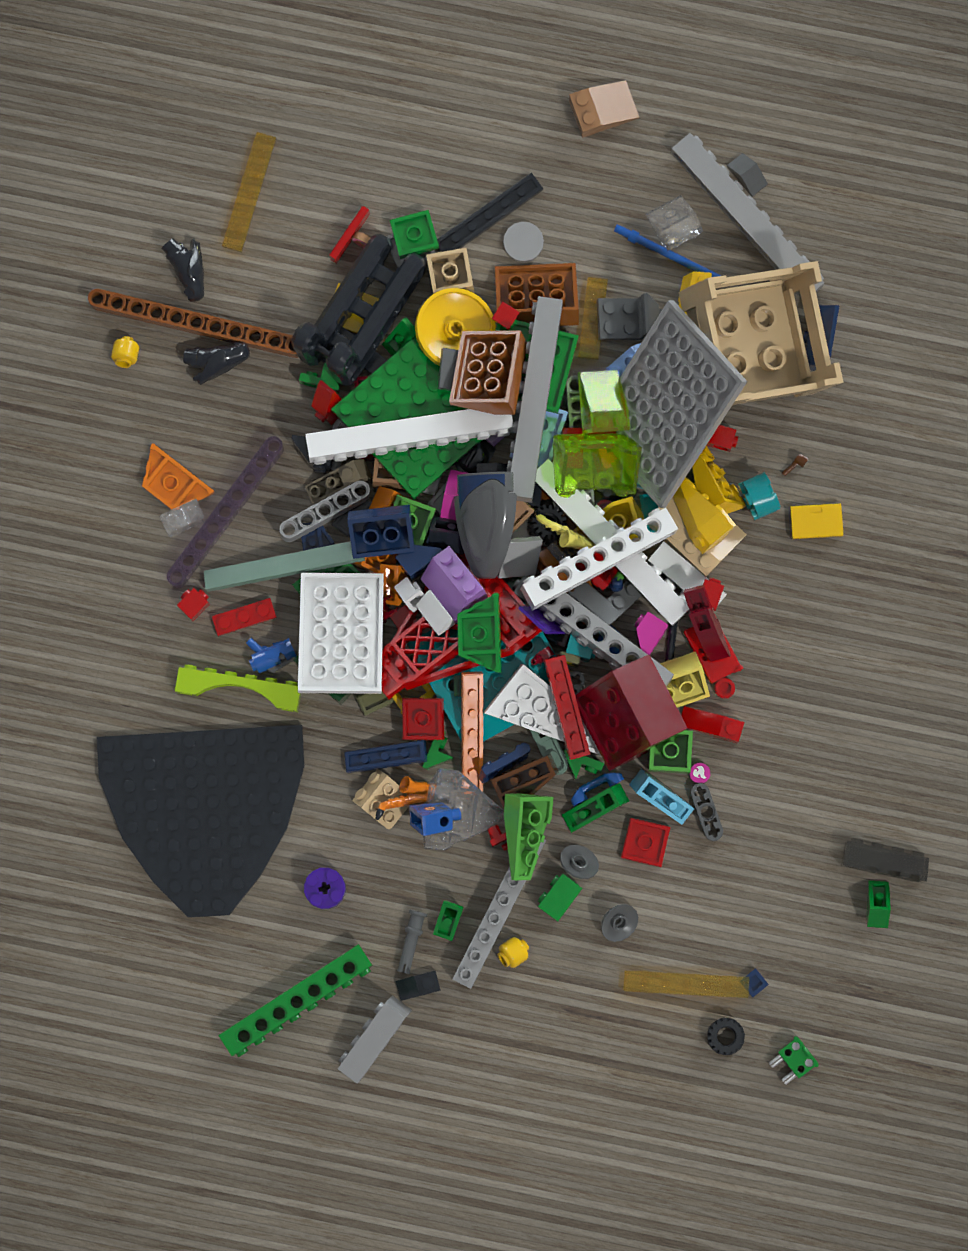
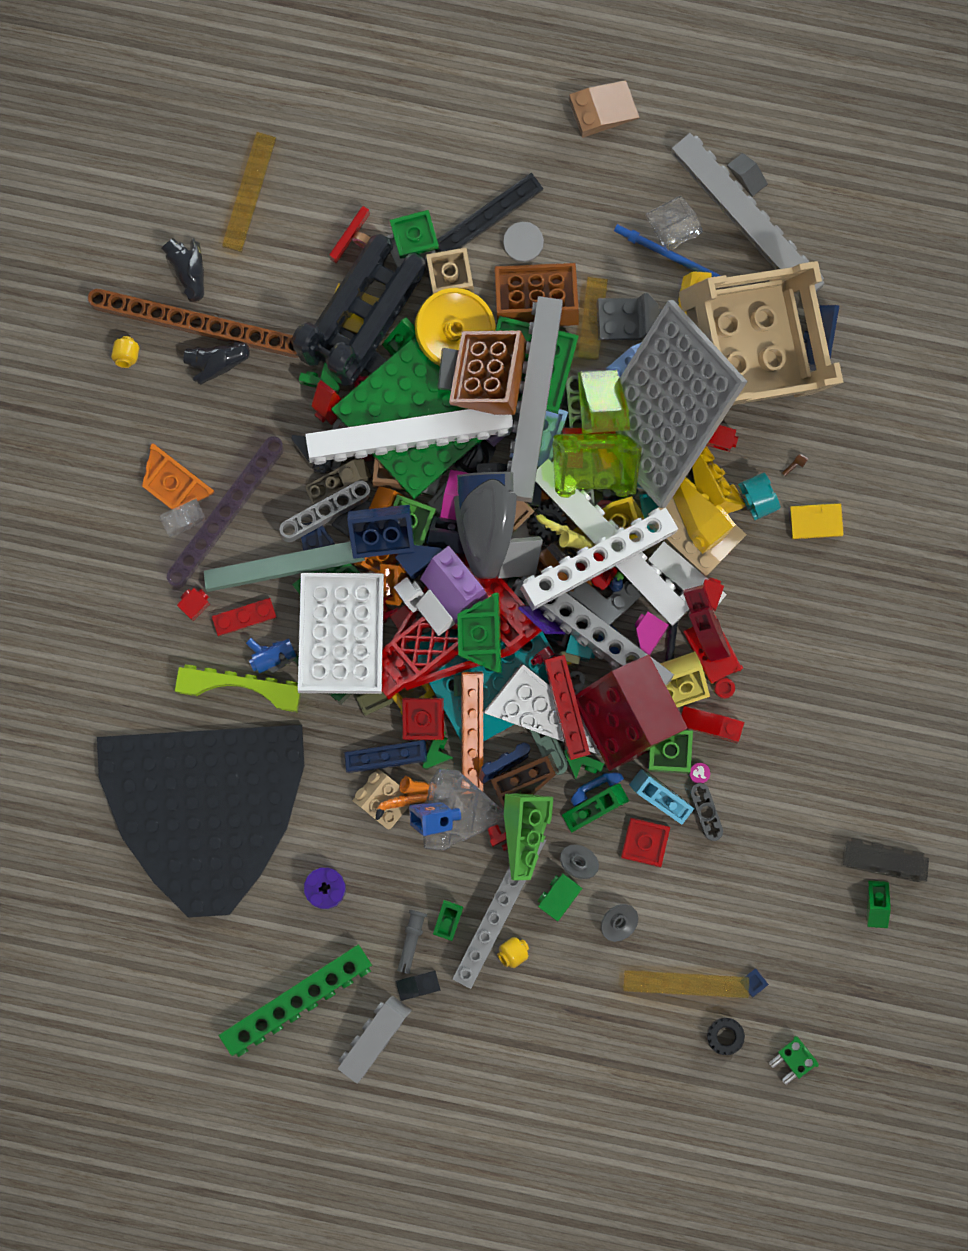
(505, 315): red tile -> none

